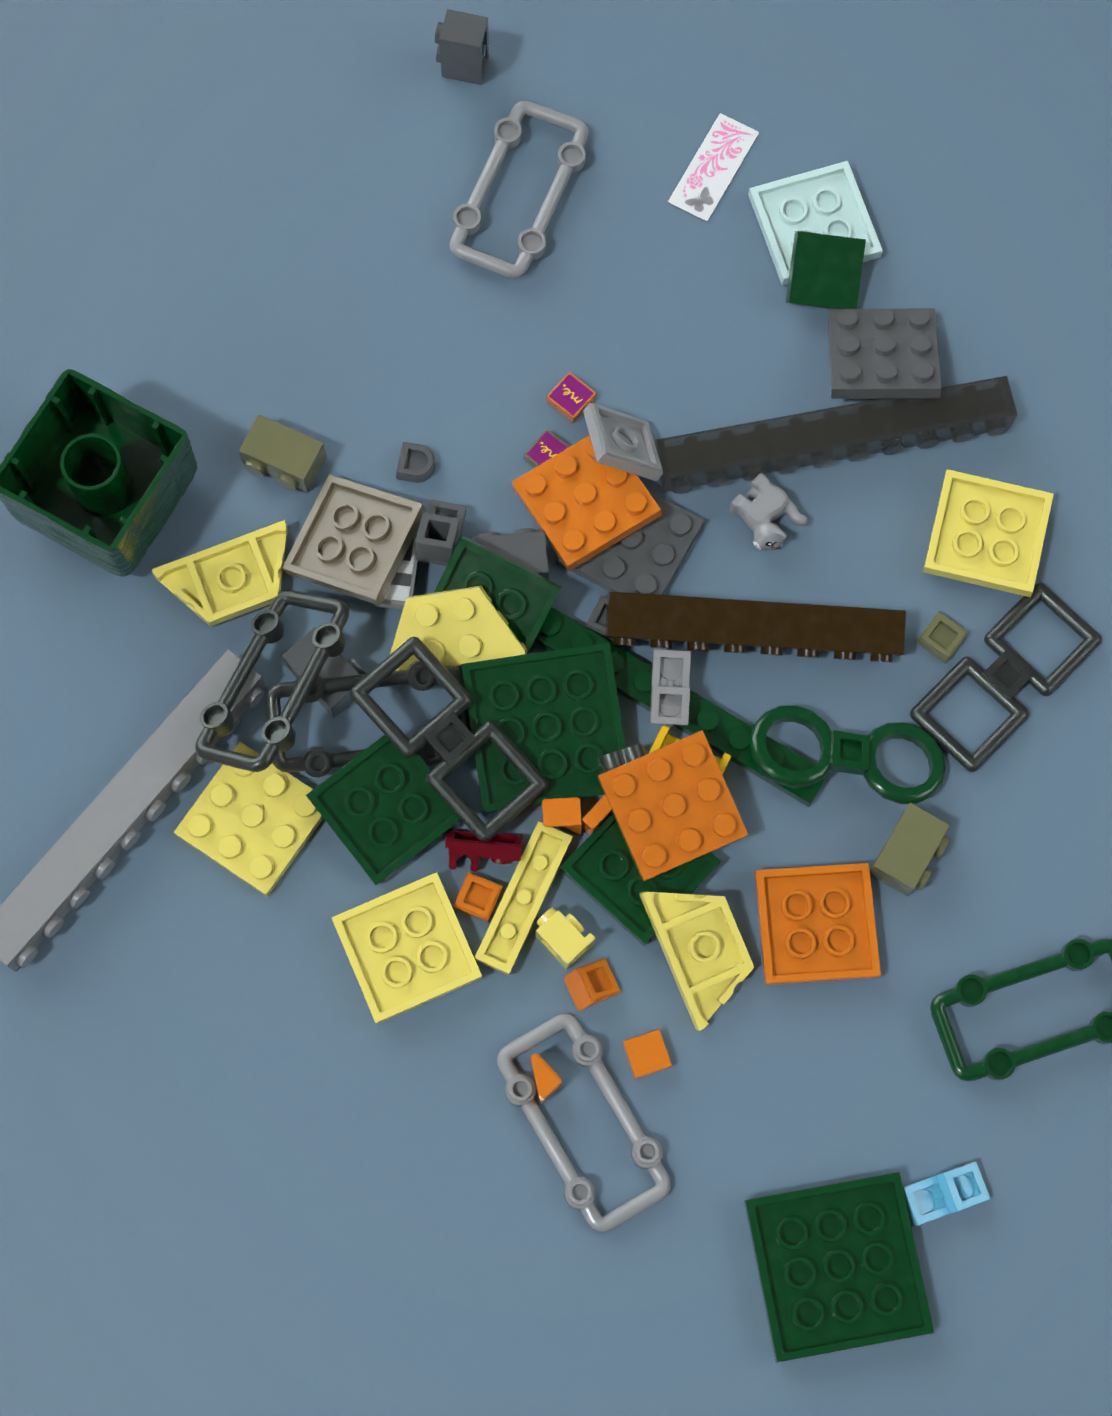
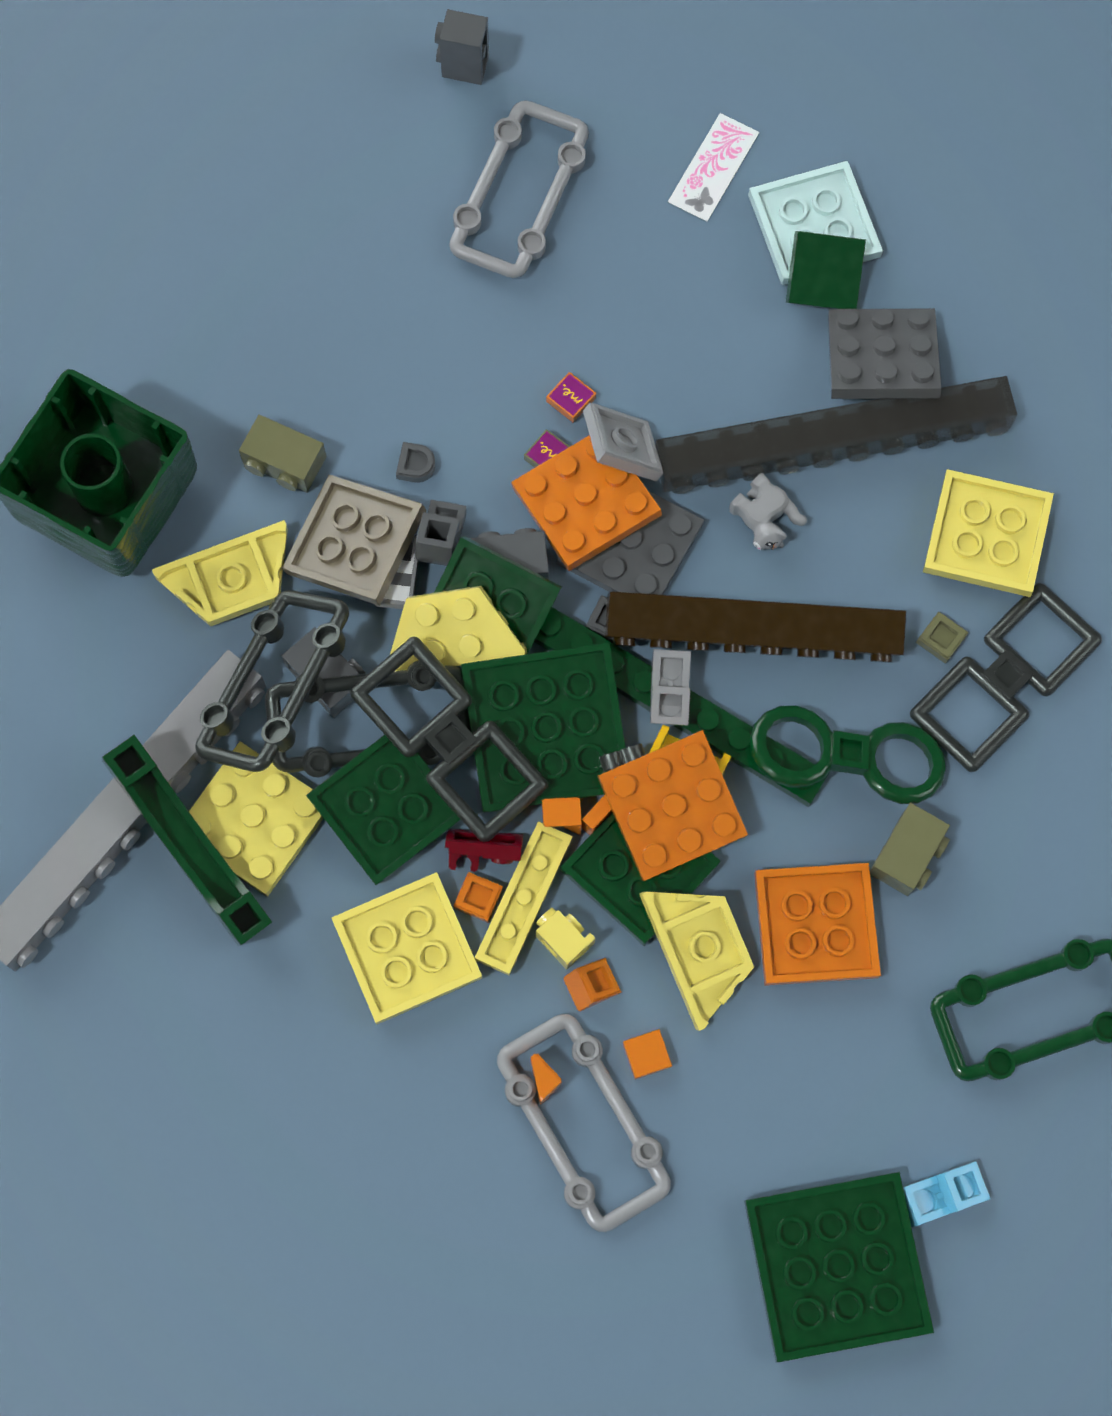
(185, 840): none -> dark green arch

